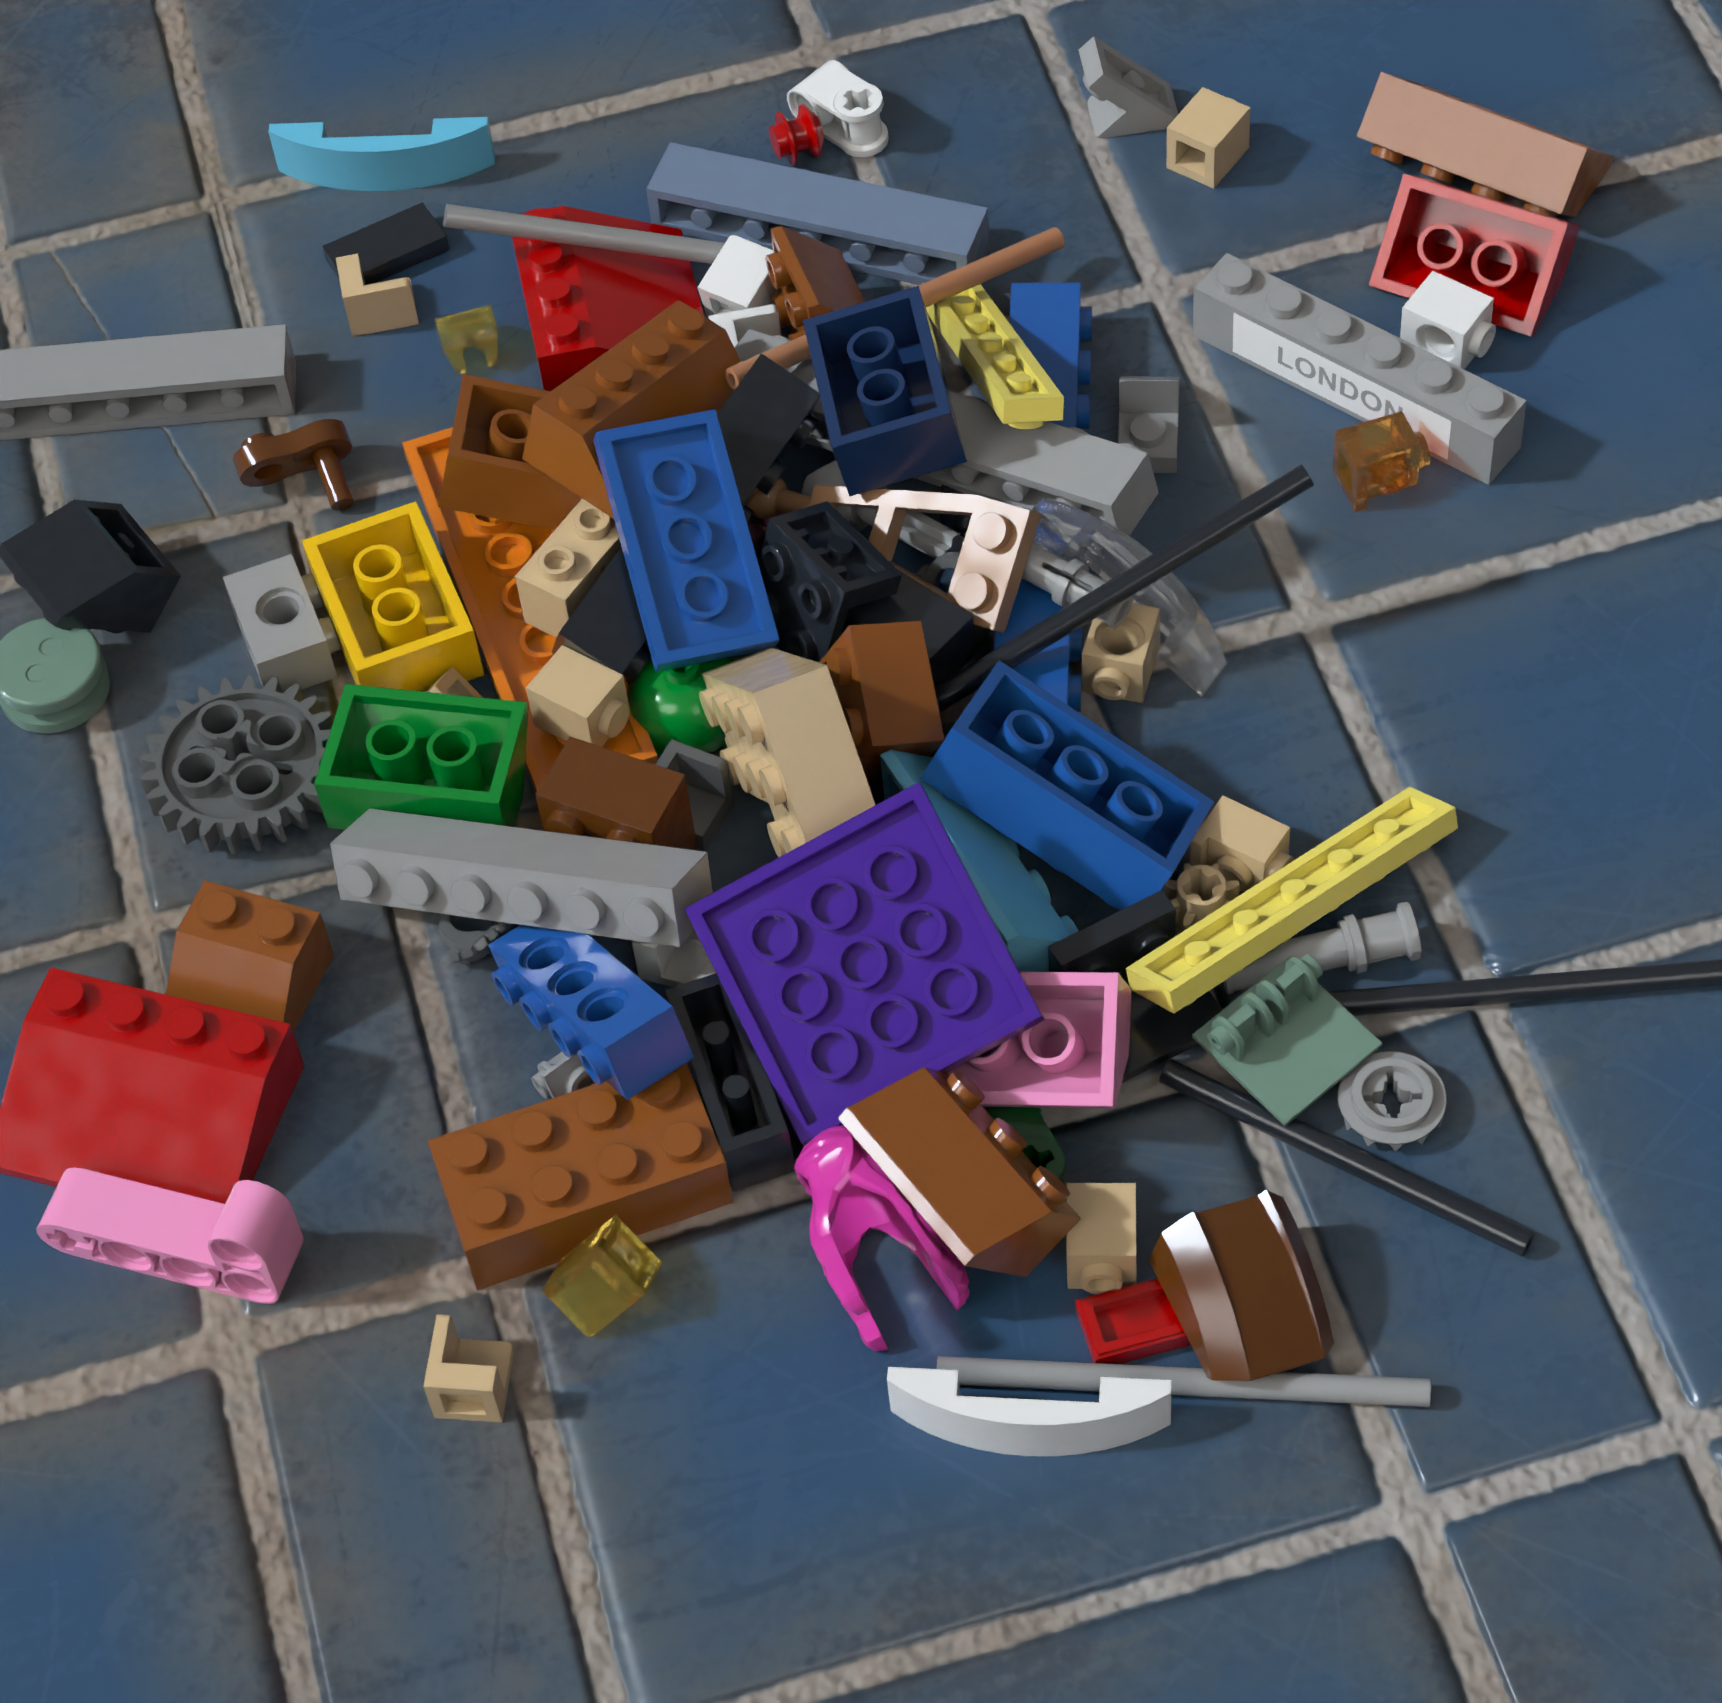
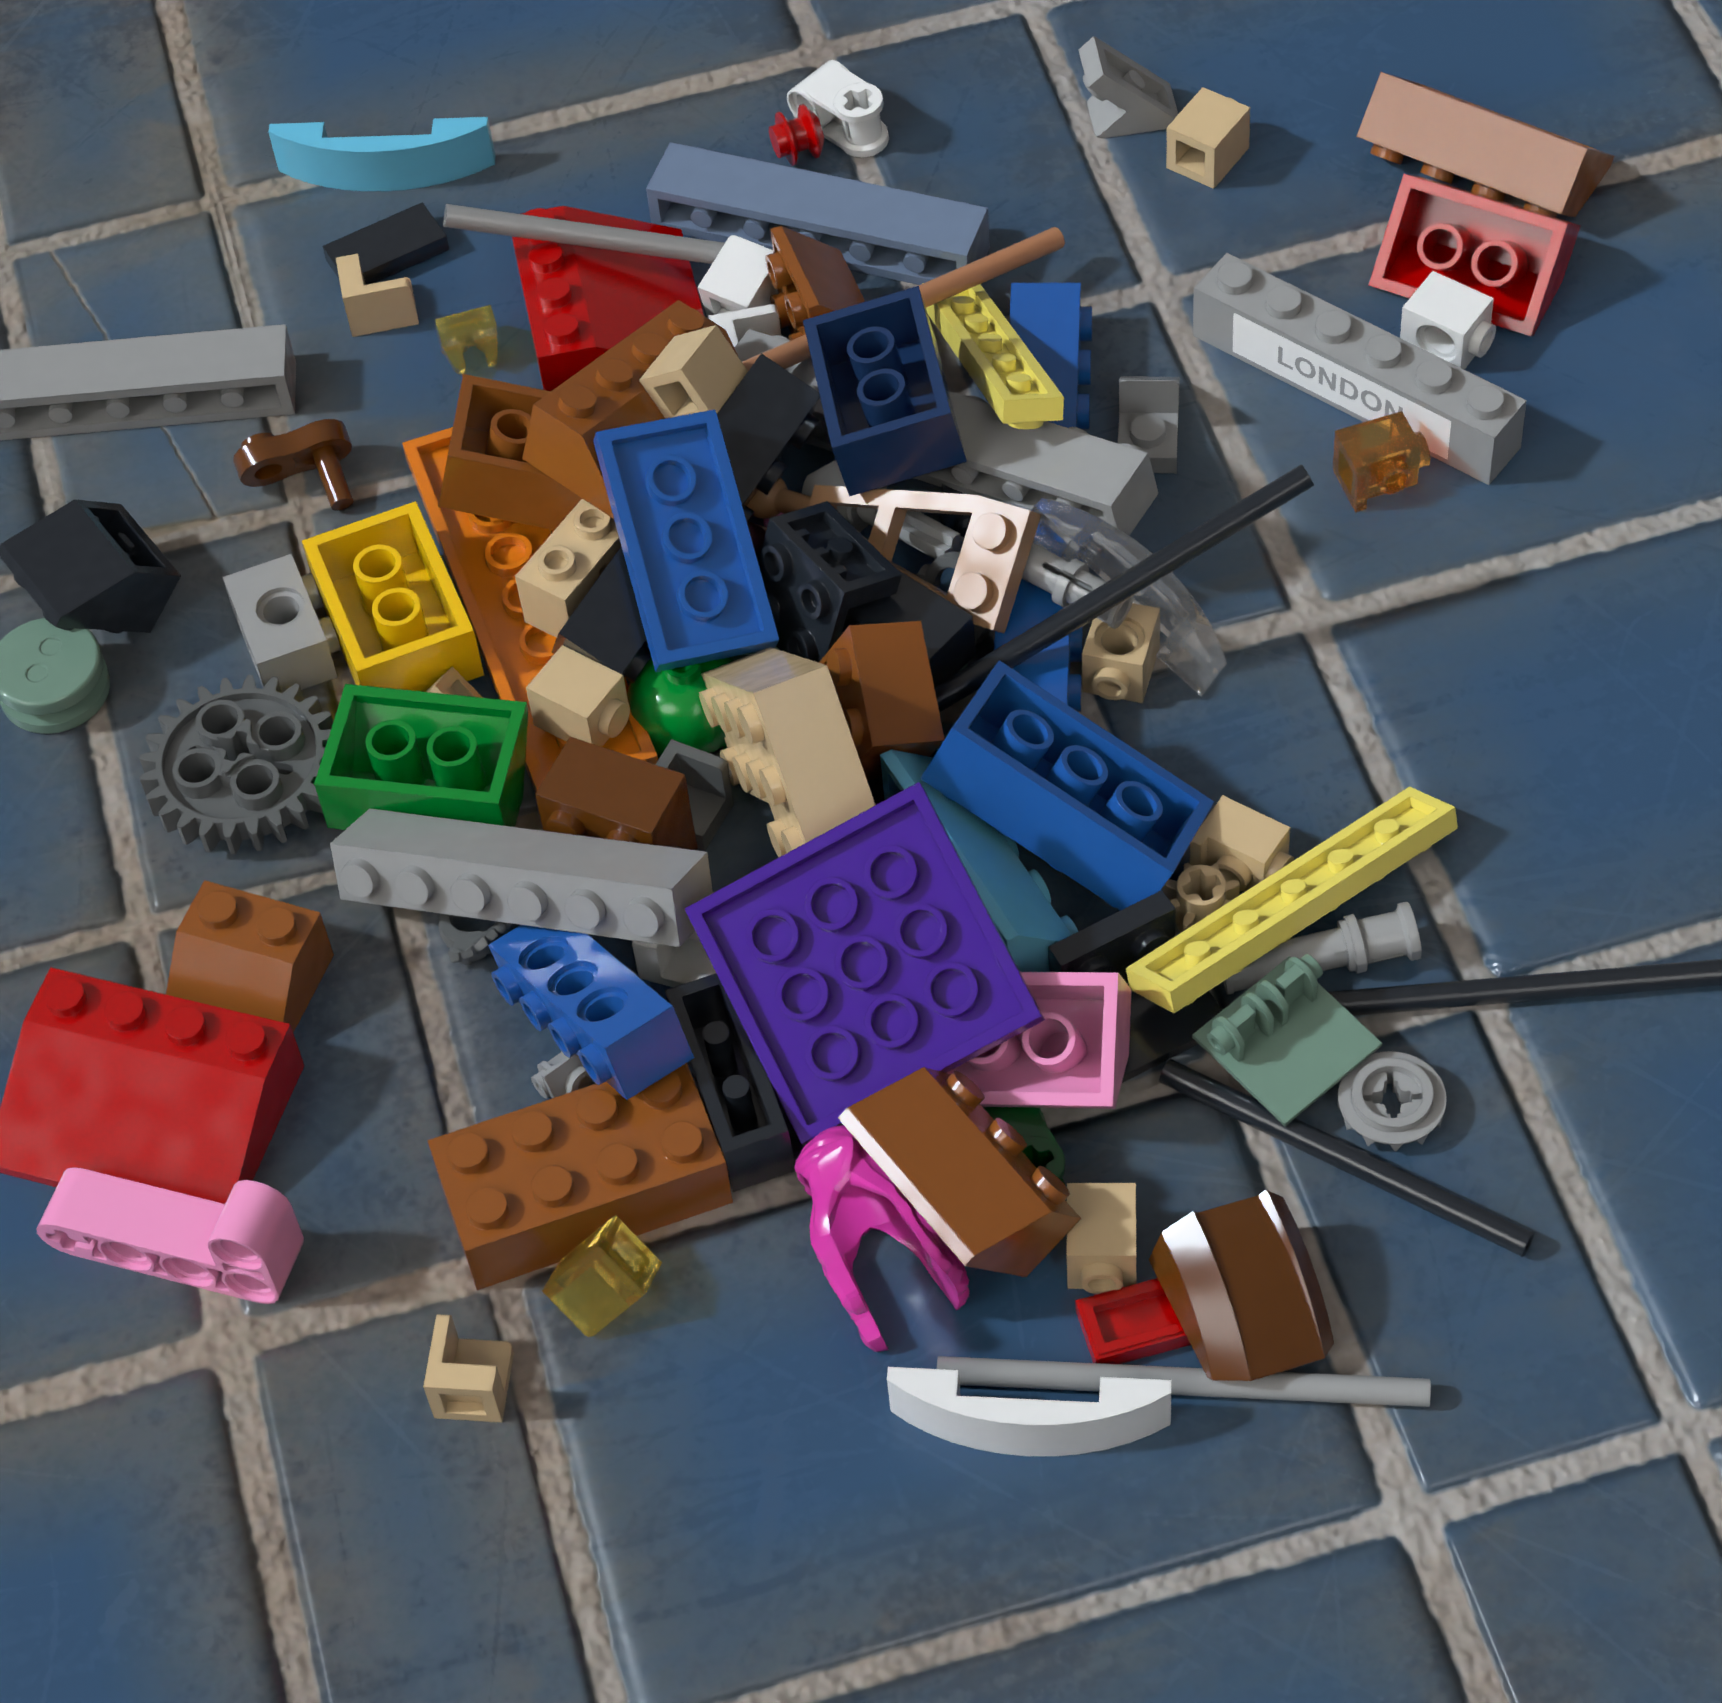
(694, 373): none -> tan brick

